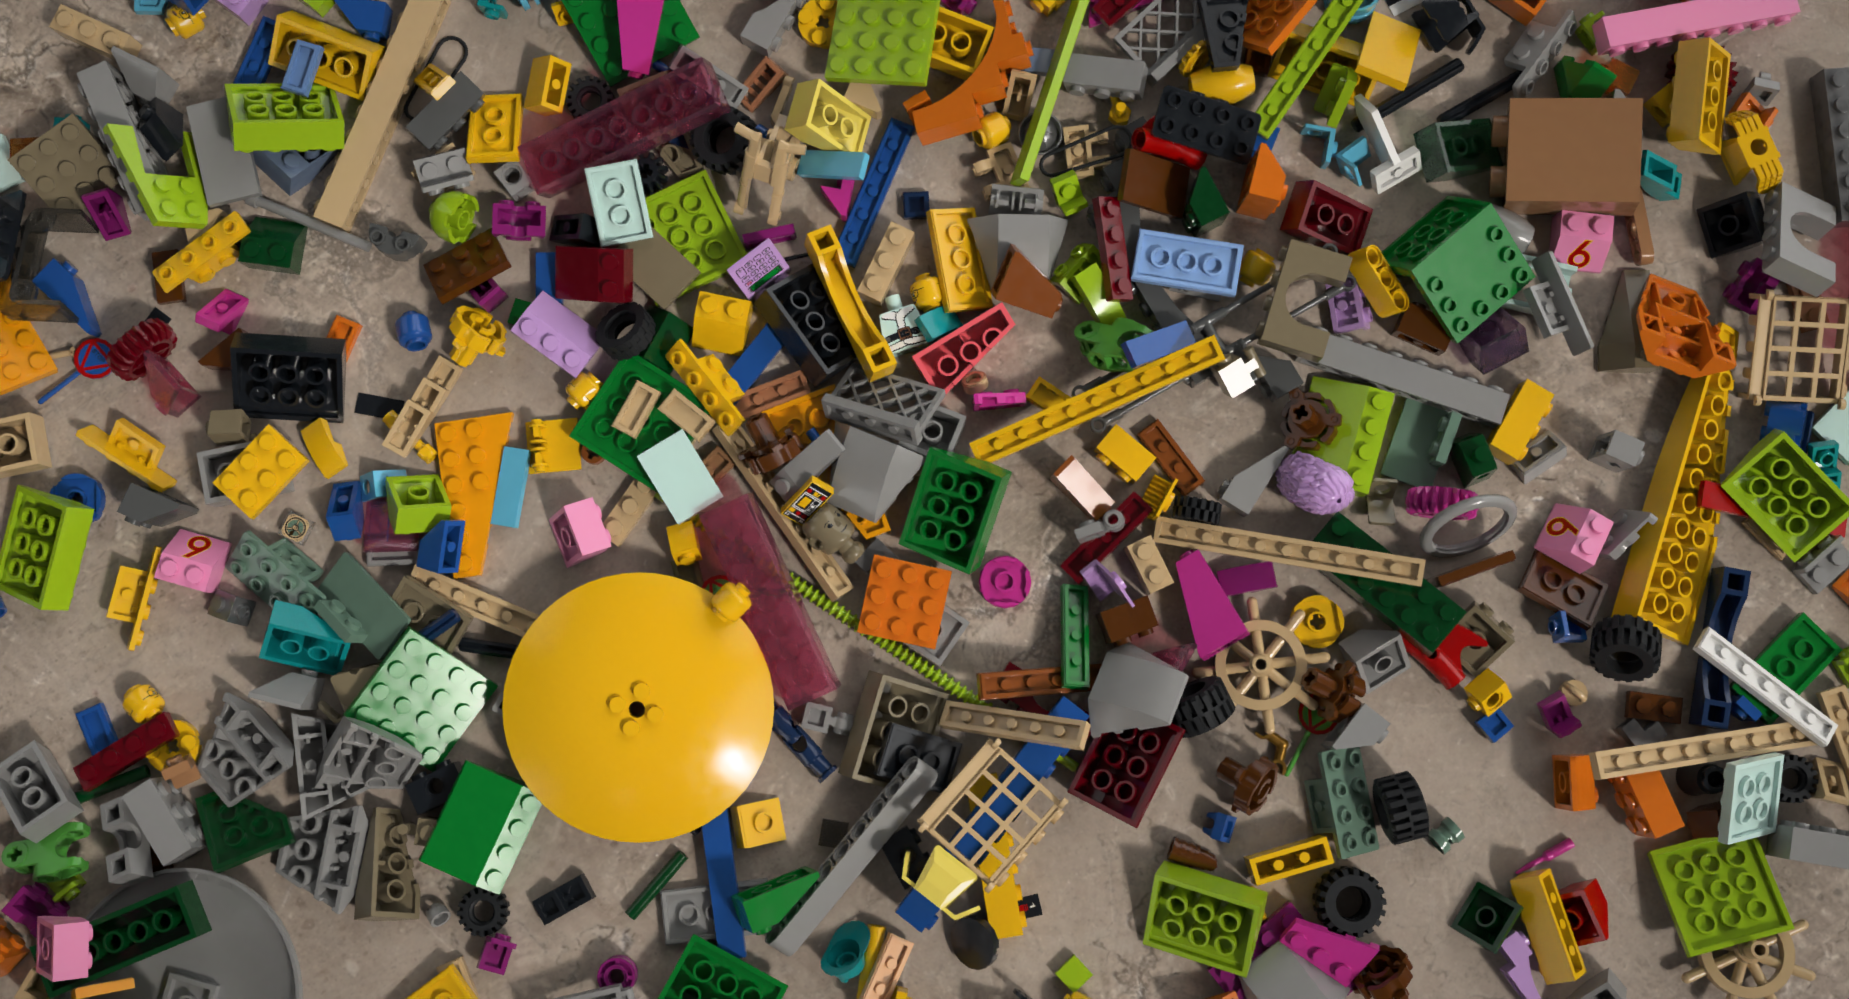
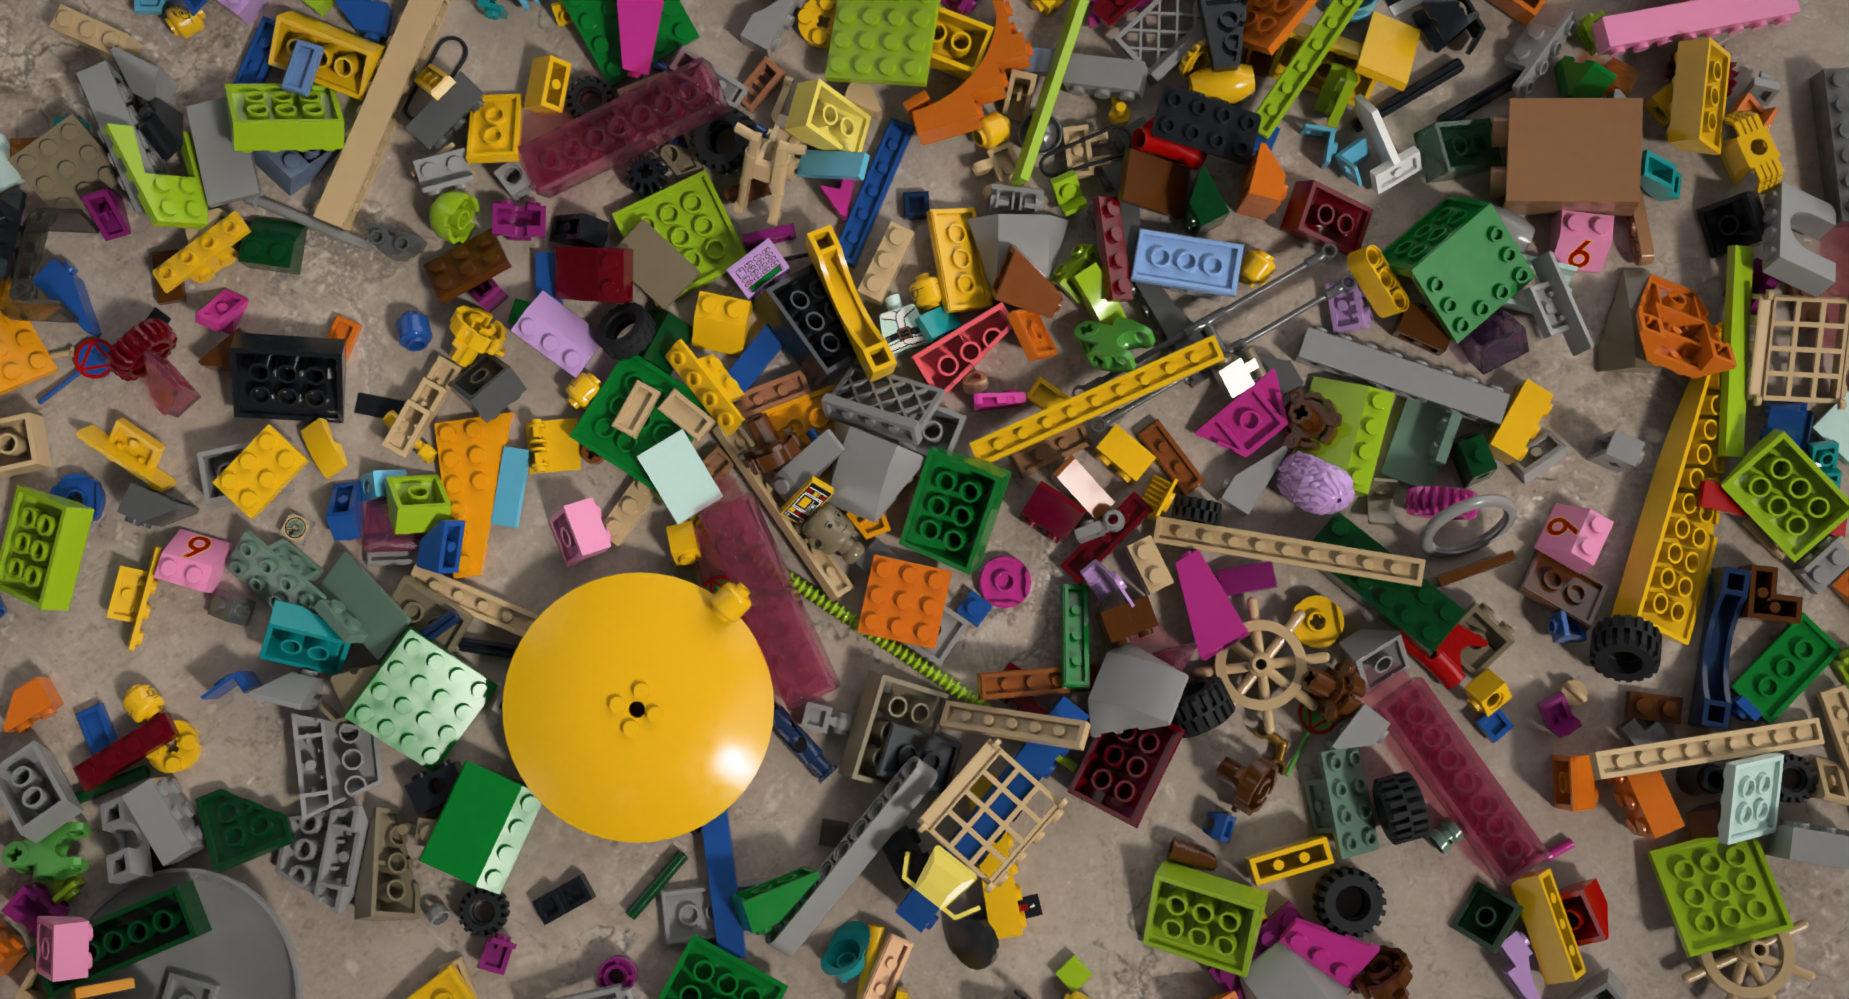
(30, 703): none -> orange slope
(181, 770): medium nougat bracket -> none
(229, 427): dark tan brick -> none
(244, 679): none -> blue piece
(244, 751): light grey wedge -> none
(366, 756): light grey wedge -> none
(488, 387): none -> dark grey slope
(619, 202): light aqua tile -> none
(758, 189): none -> reddish brown hinge
(758, 823): yellow piece -> none
(974, 609): none -> blue plate
(1032, 335): none -> orange tile
(1051, 450): none -> medium nougat tile
(1052, 513): none -> dark red slope
(1157, 344): tile -> none
(1249, 418): none -> dark pink wing
(1279, 328): dark tan arch -> none
(1461, 781): none -> clear pink brick
(1624, 531): light grey wing -> none
(1737, 334): none -> lime tile
(1764, 603): none -> reddish brown brick
(1765, 687): white tile -> none

